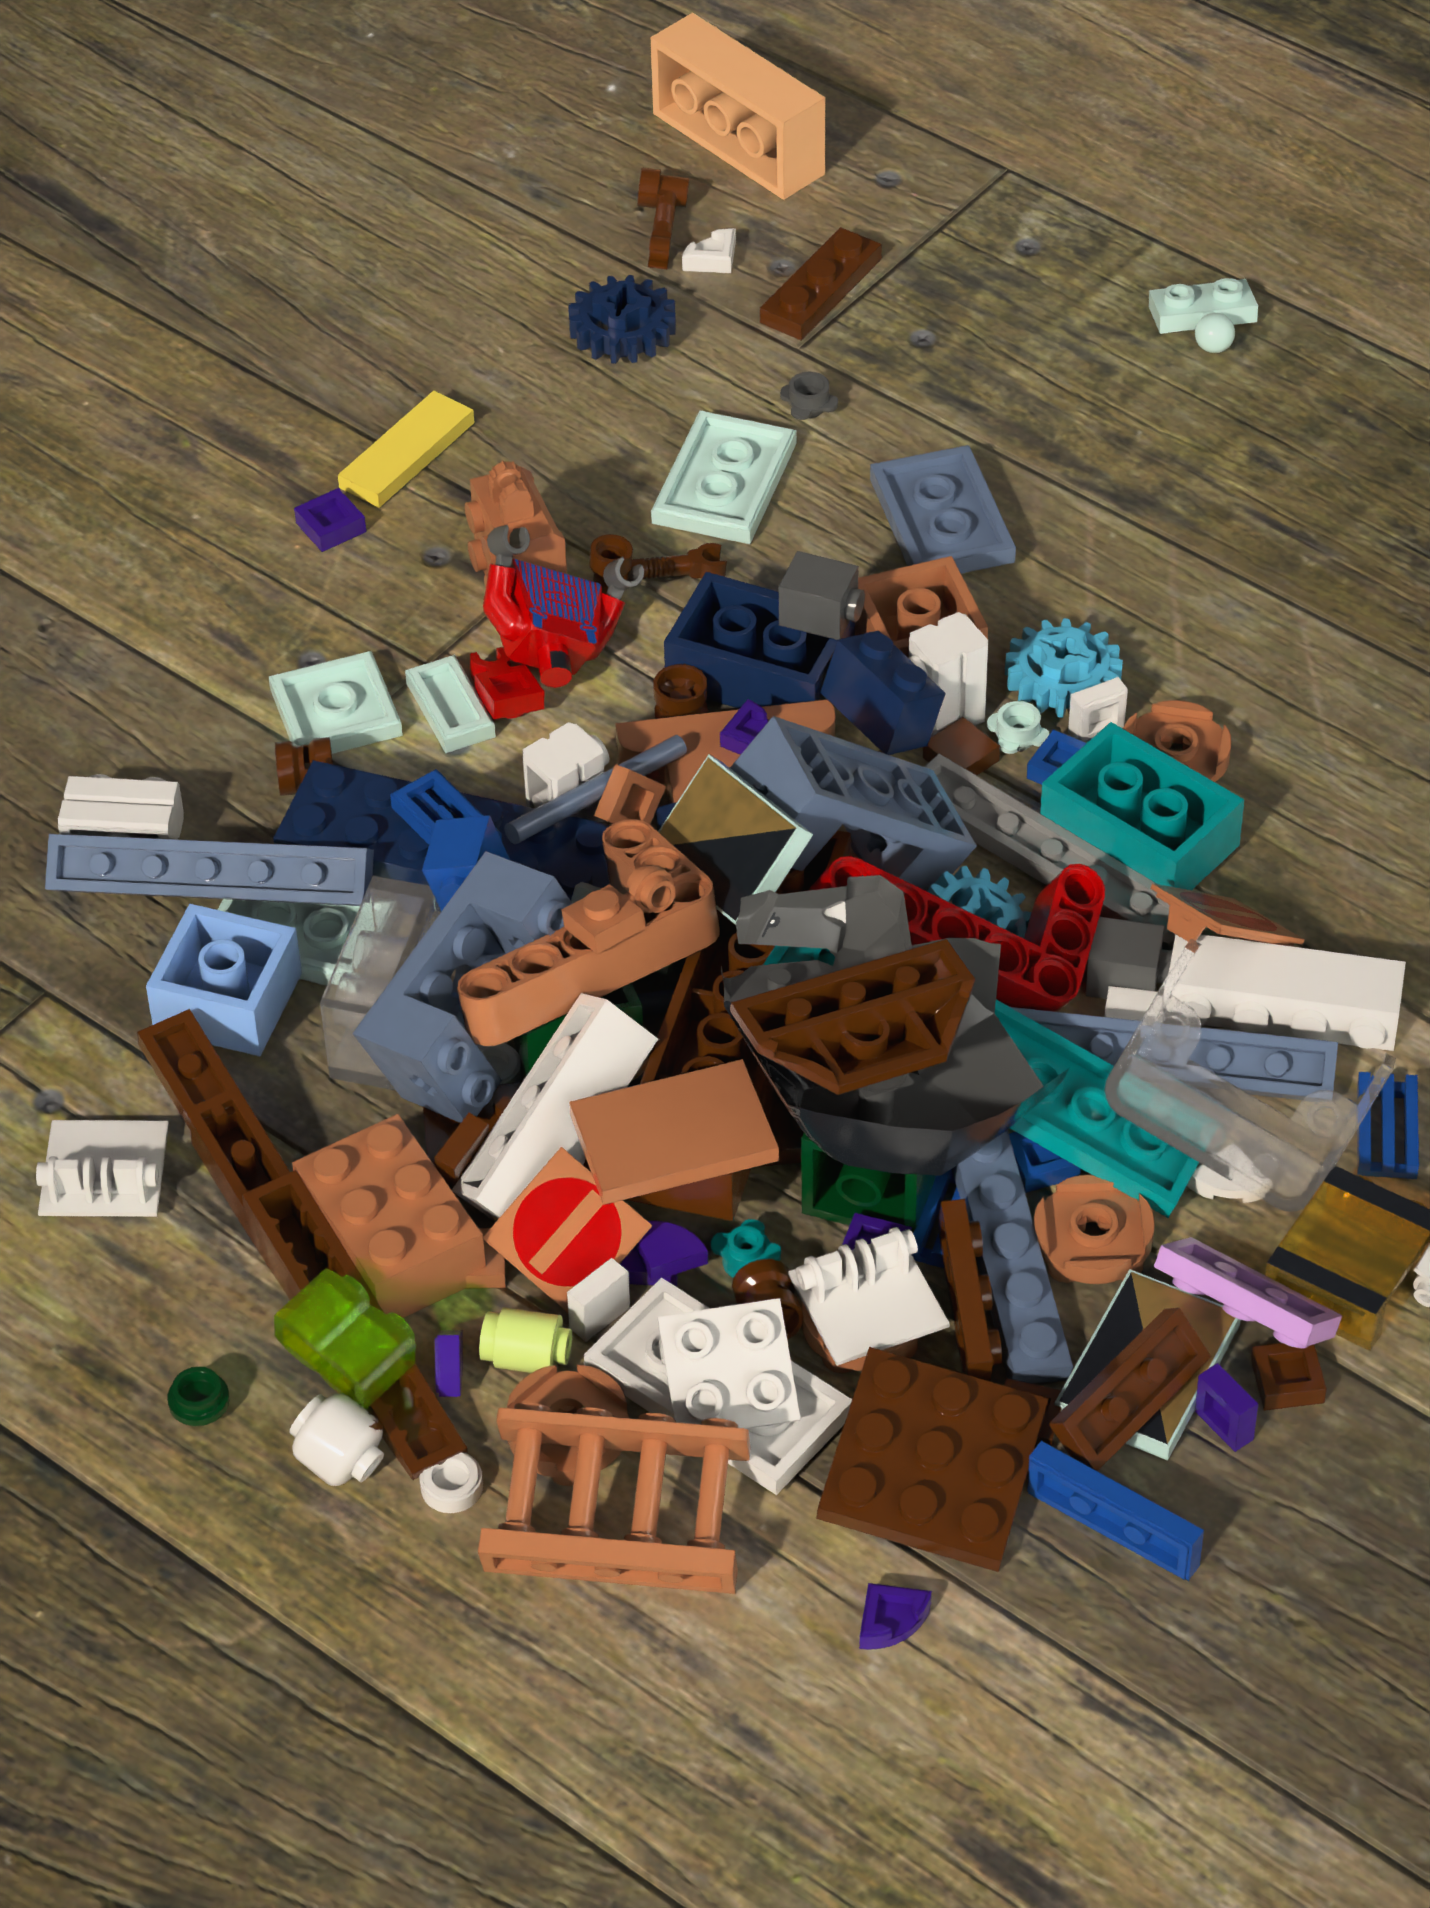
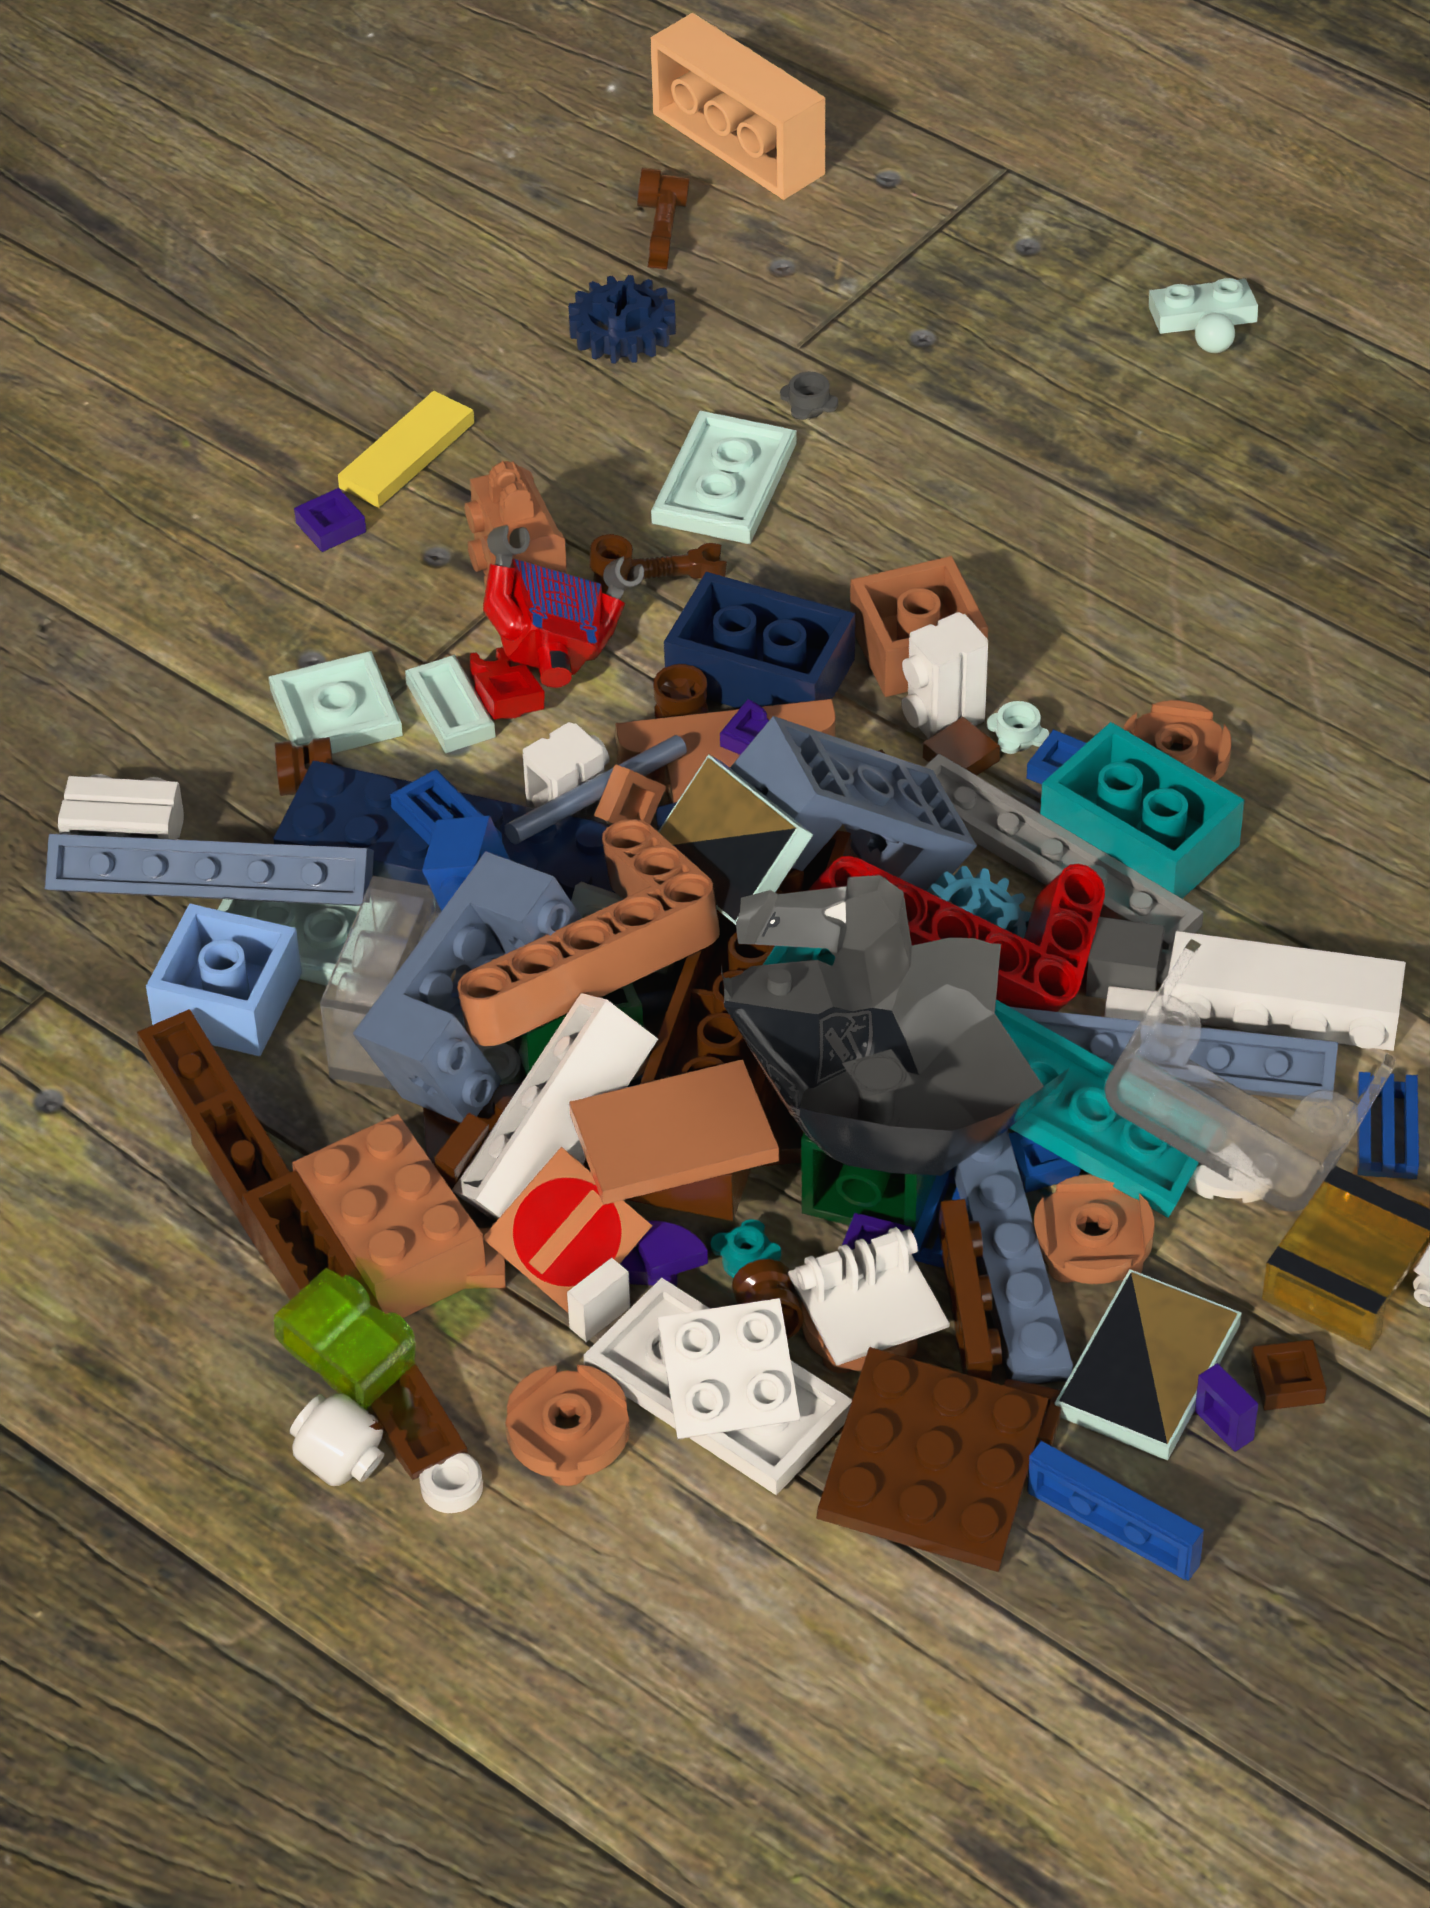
(102, 1168): white hinge -> none
(198, 1396): dark green plate -> none
(449, 1363): dark purple tile -> none
(524, 1340): yellowish green brick -> none
(611, 917): nougat plate -> none
(641, 1555): nougat fence -> none
(711, 254): white tile -> none
(820, 283): reddish brown plate -> none
(820, 595): dark grey brick -> none
(863, 1019): reddish brown wedge -> none
(882, 692): dark blue brick -> none
(892, 1615): dark purple tile -> none
(943, 510): sand blue plate -> none
(1059, 662): medium azure gear -> none
(1096, 708): white tile -> none
(1130, 1389): reddish brown plate -> none
(1195, 910): nougat piece -> none
(1247, 1293): lavender plate -> none

